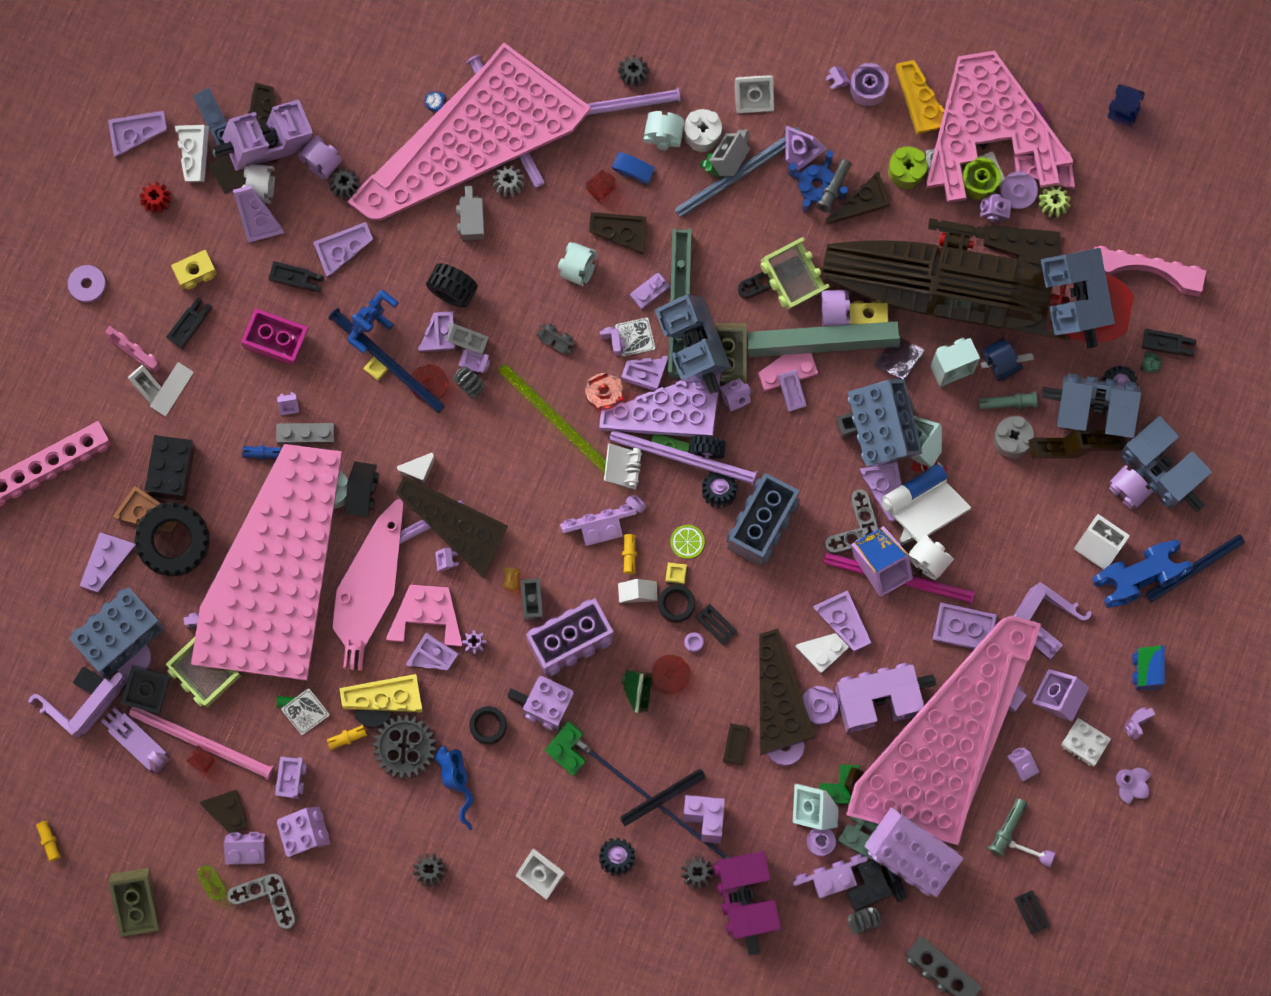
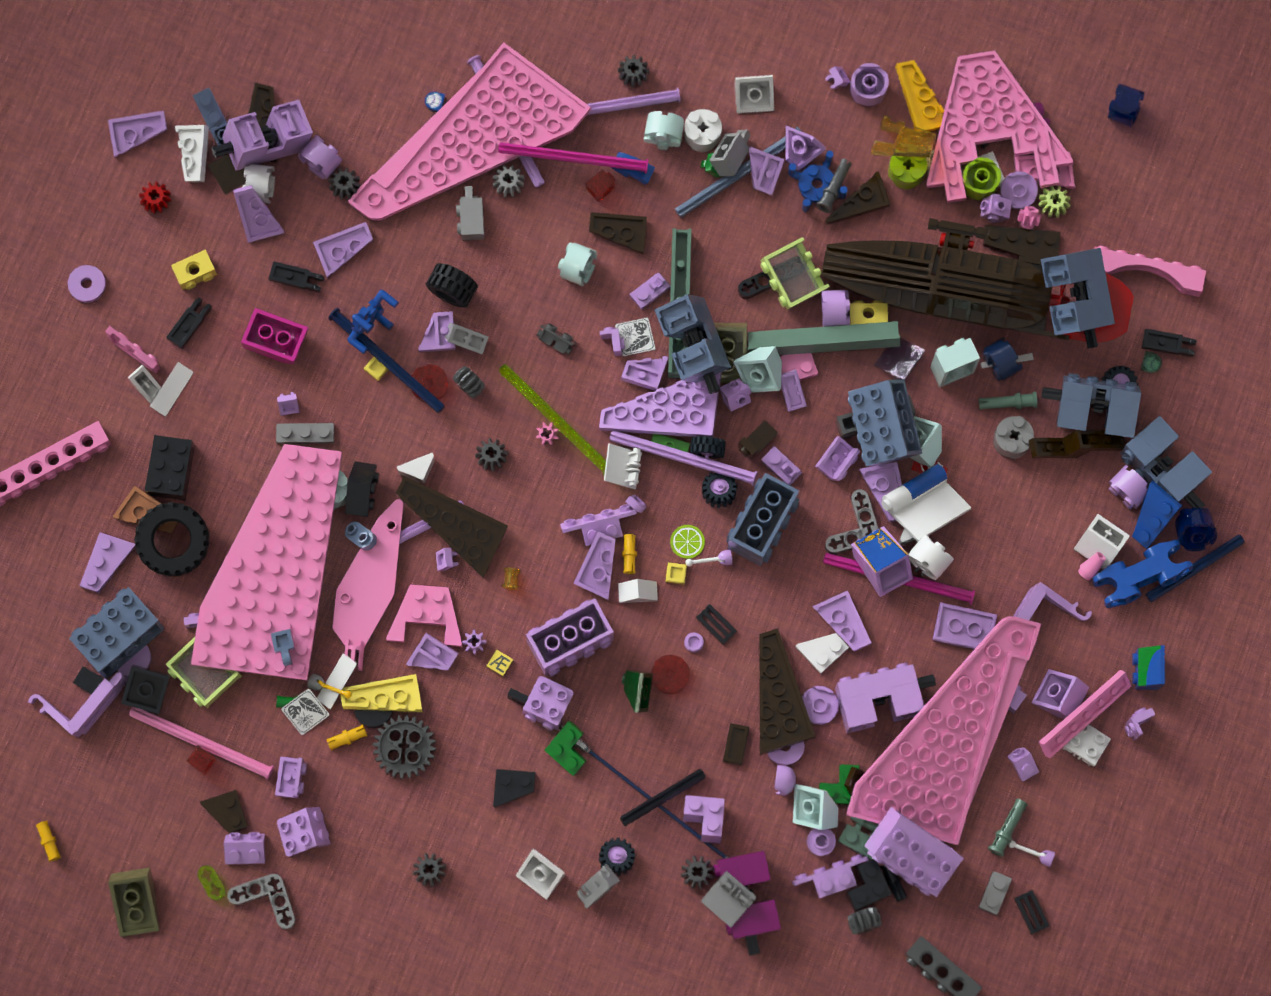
(137, 741): lavender hinge -> none
(261, 452): blue pin -> none
(283, 643): none -> sand blue plate
(317, 682): none -> hinge
(337, 679): none -> white sticker
(360, 536): none -> sand blue plate
(455, 777): blue animal -> none
(473, 727): black tyre -> none
(474, 361): lavender bracket -> none
(498, 451): none -> dark grey gear
(500, 663): none -> light yellow tile
(512, 785): none -> black wing
(531, 600): dark grey brick -> none
(542, 431): none -> bright pink gear
(575, 157): none -> dark pink axle
(597, 566): none -> lavender wing
(597, 886): none -> light grey hinge
(606, 401): clear red plate -> none
(676, 589): black tyre -> none
(724, 558): none -> hinge
(728, 899): none -> light grey hinge
(757, 440): none -> dark brown bracket
(761, 369): none -> light aqua slope
(764, 170): none -> lavender wing
(781, 466): none -> lavender plate
(784, 780): none -> lavender hair
(837, 459): none -> lavender bracket
(908, 143): none -> clear yellow wing
(995, 893): none -> light grey plate
(1029, 217): none -> bright pink gear
(1047, 643): lavender hinge -> none
(1085, 714): none -> bright pink plate
(1091, 566): none -> bright pink cone
(1135, 786): lavender plate -> none
(1155, 515): none -> blue wing
(1195, 529): none -> clear blue brick

